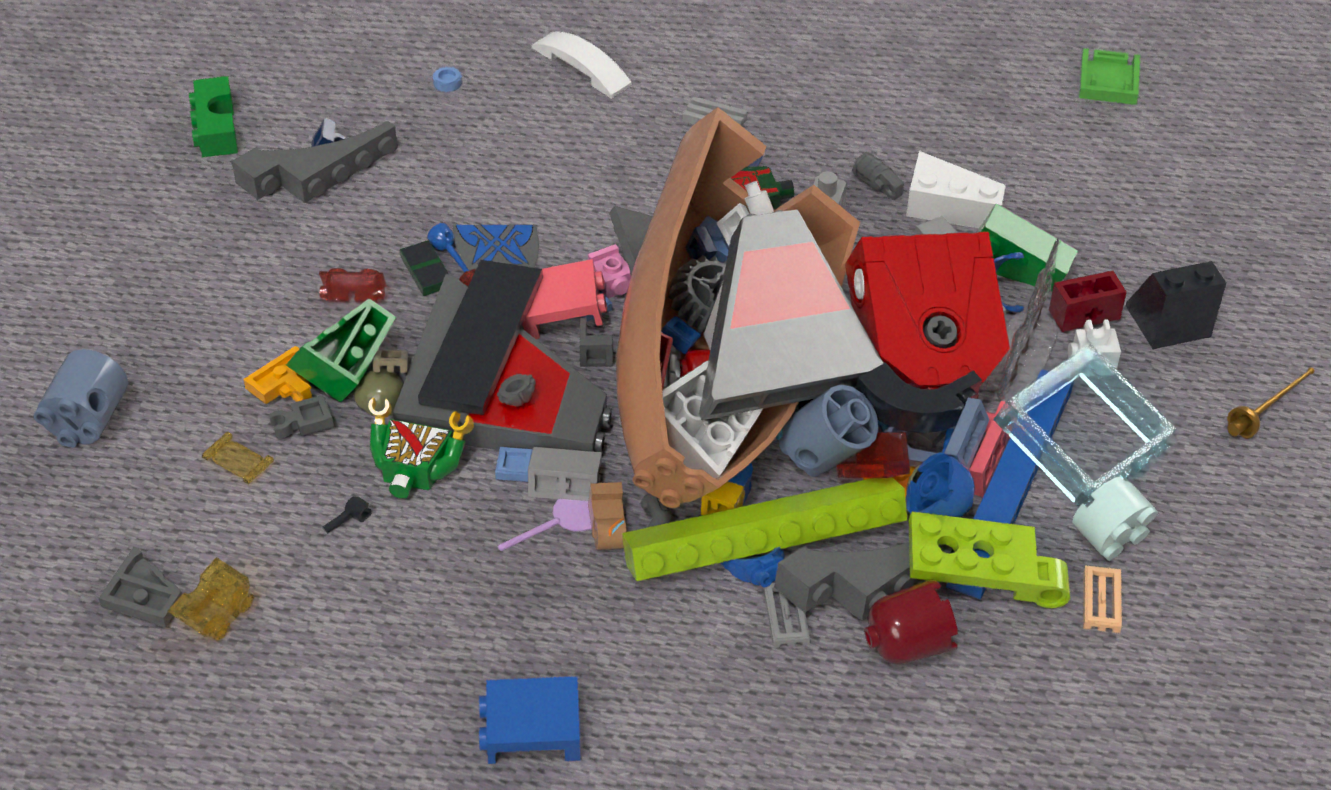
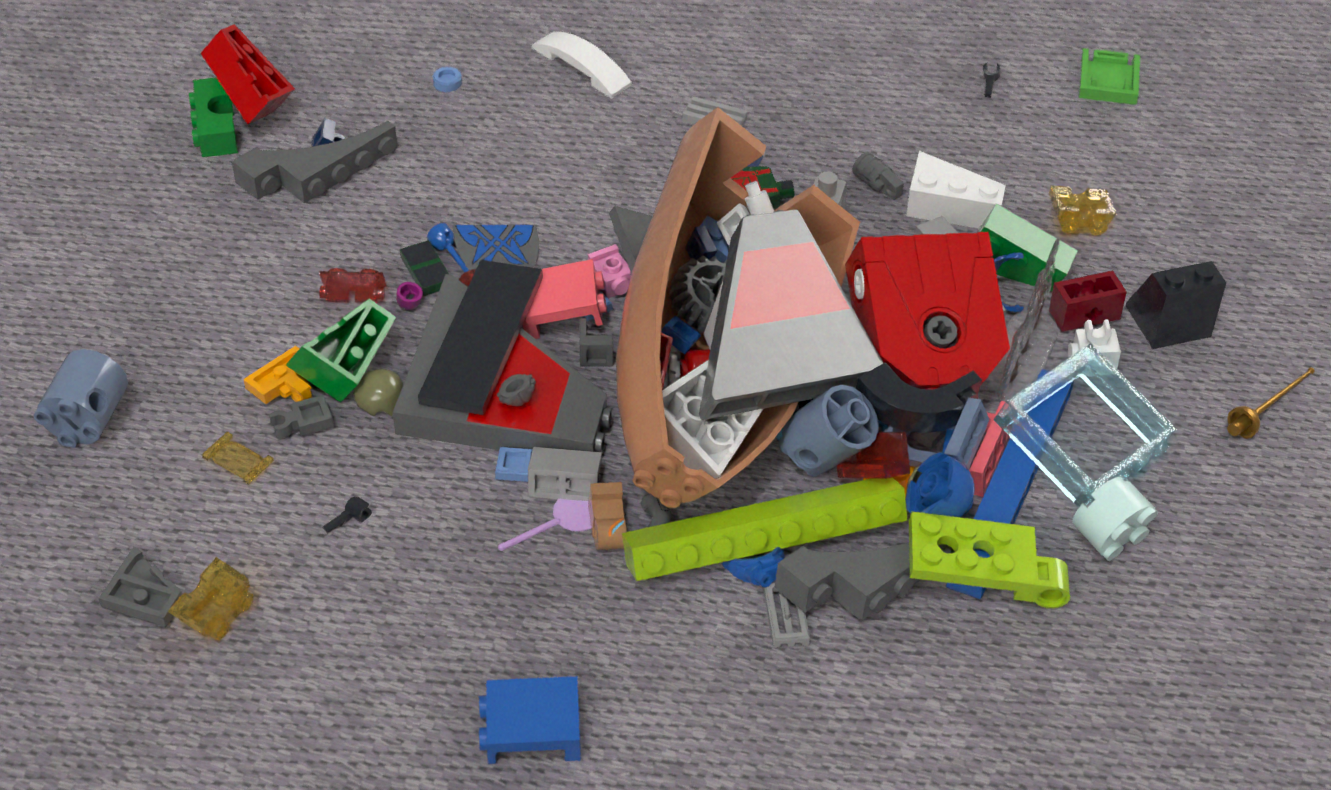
(246, 74): none -> red wedge
(391, 361): dark tan tile -> none
(404, 291): none -> magenta hinge
(415, 453): torso -> none
(730, 494): yellow leg -> none
(911, 624): dark red cylinder -> none
(990, 78): none -> black hand
(1082, 212): none -> clear yellow cylinder
(1101, 621): light nougat tile -> none

